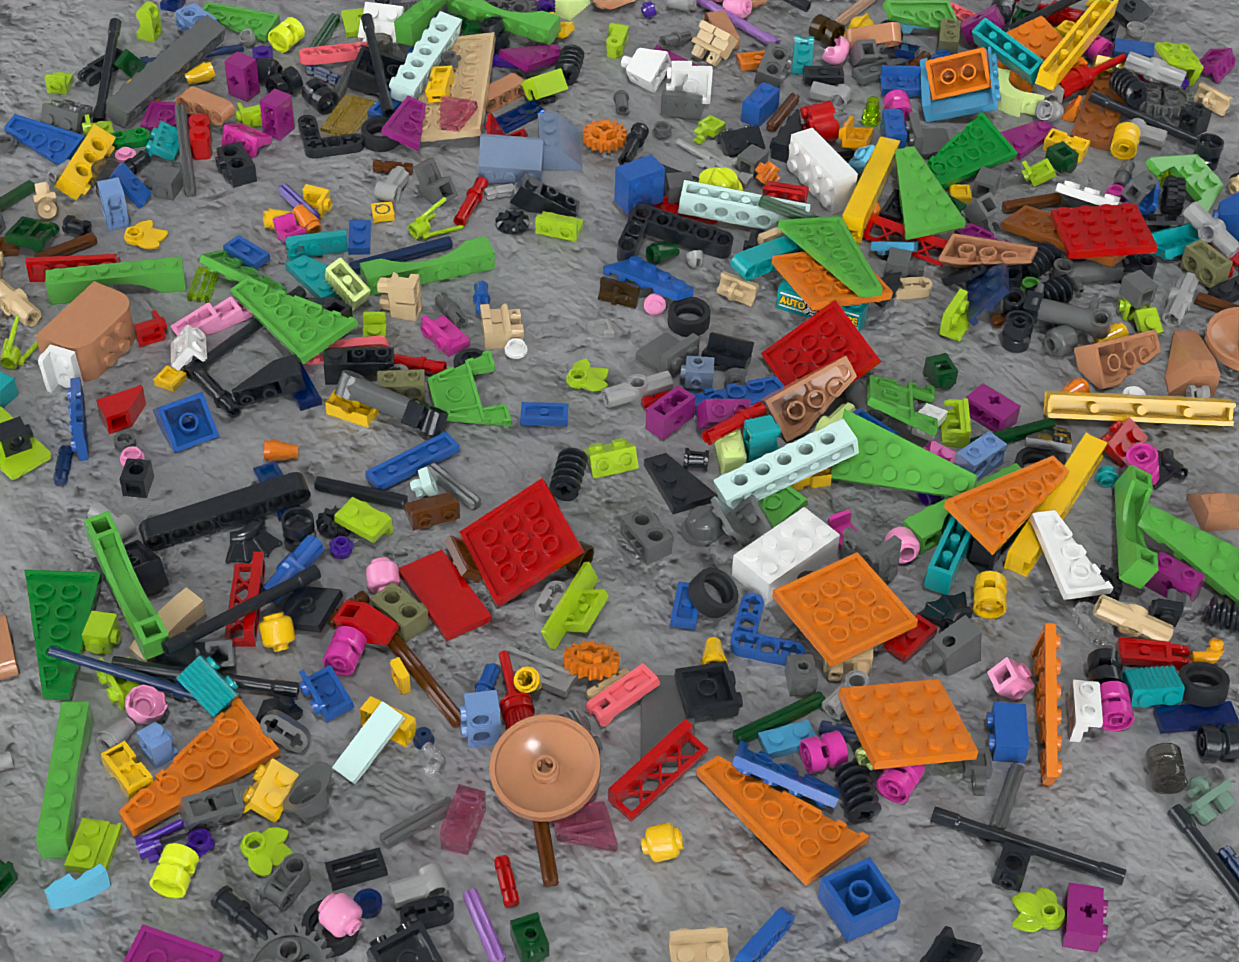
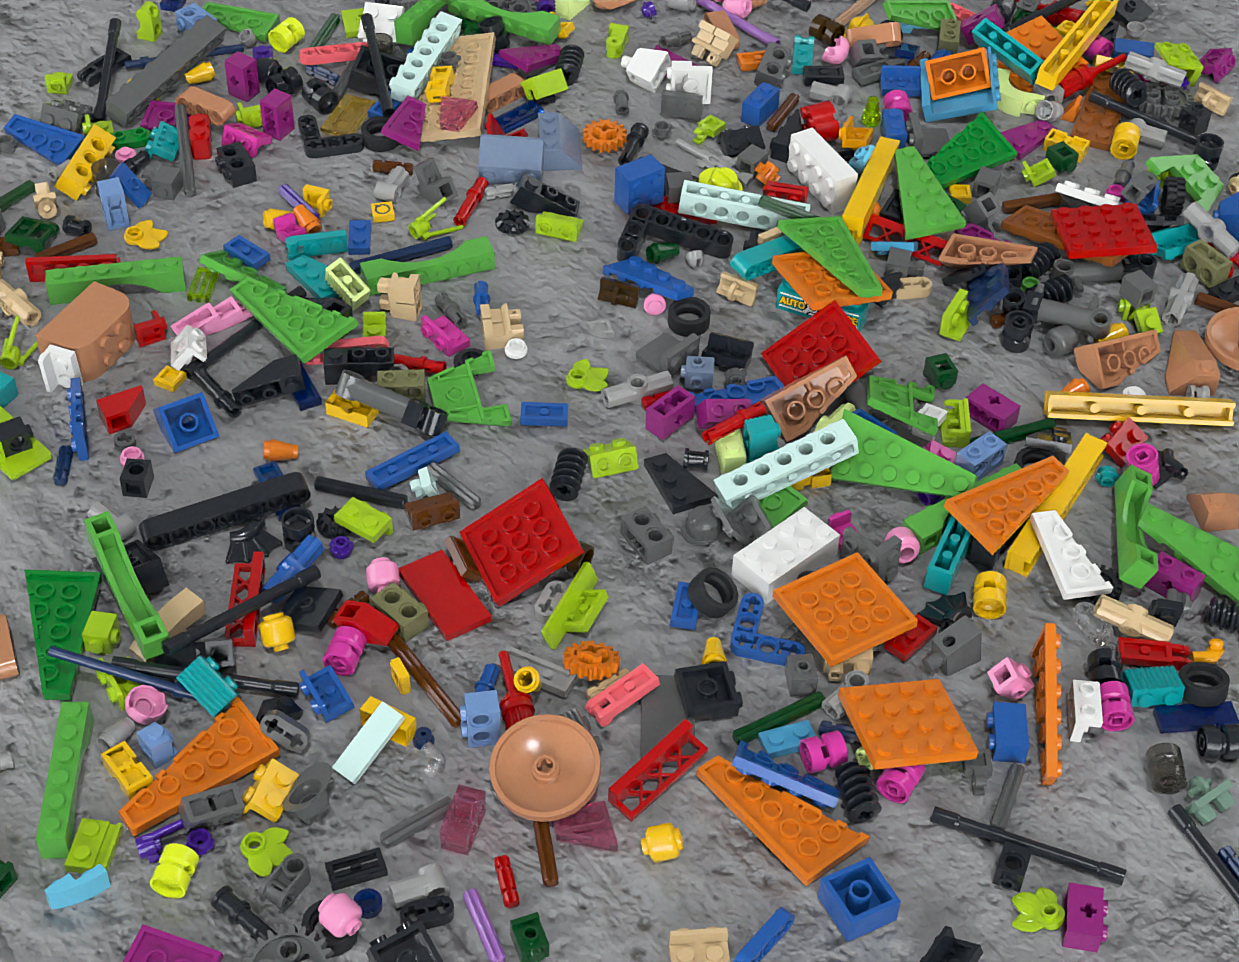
(129, 63): dark green bracket -> none

